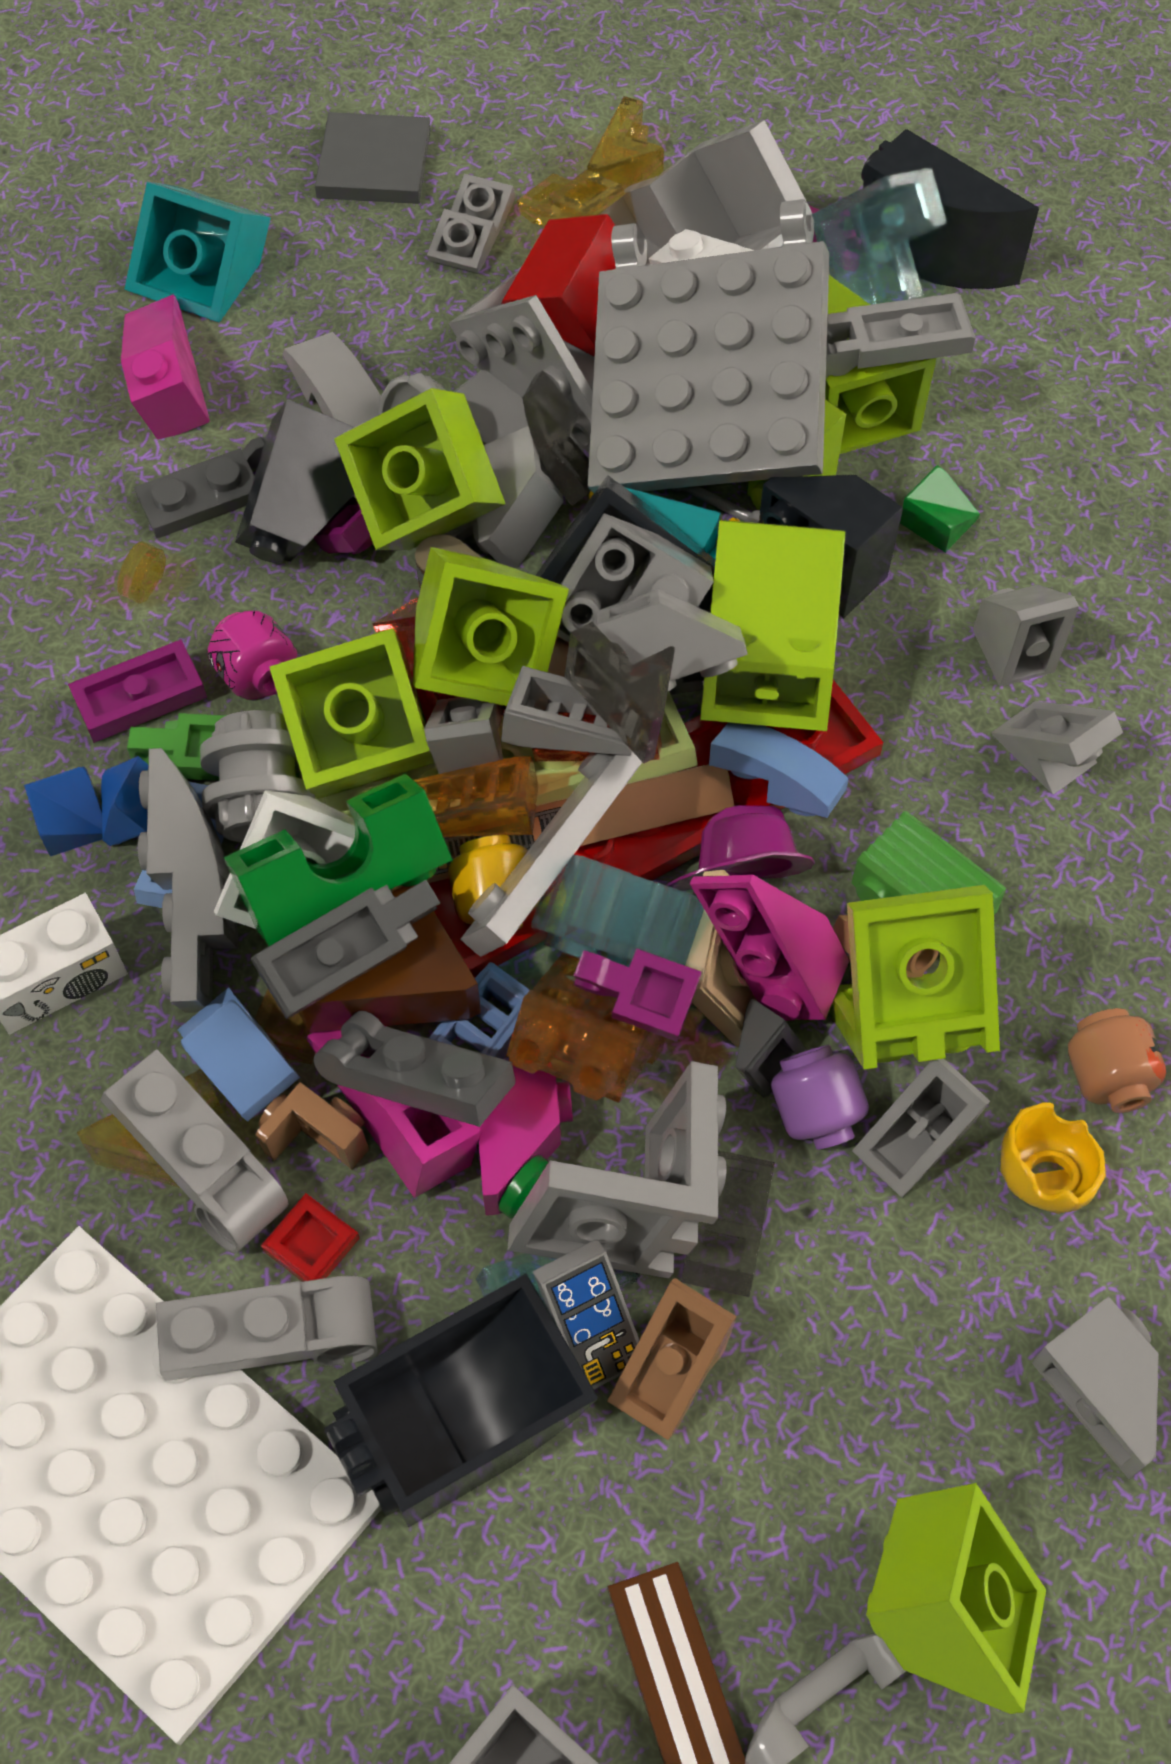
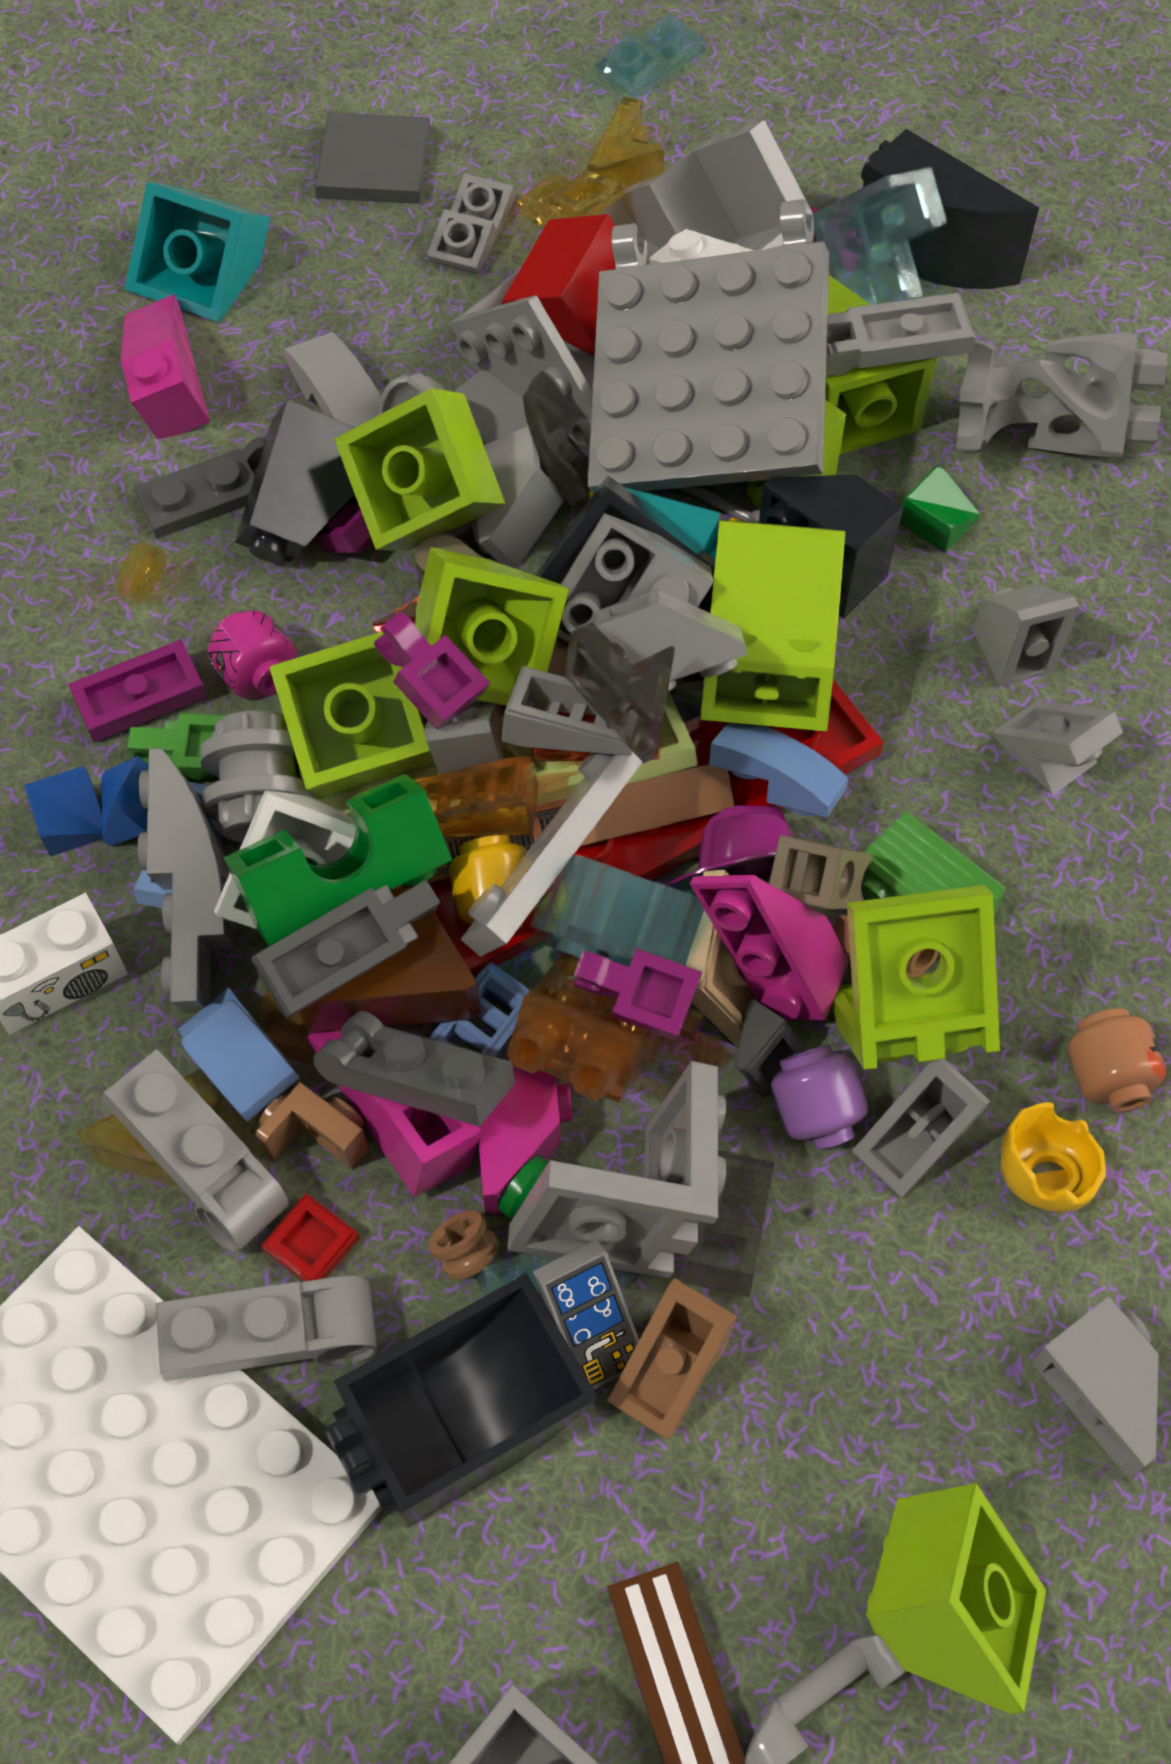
(432, 677): none -> magenta plate
(463, 1245): none -> medium nougat bush
(643, 63): none -> clear light blue slope
(819, 872): none -> dark tan leg
(1098, 398): none -> light grey hips

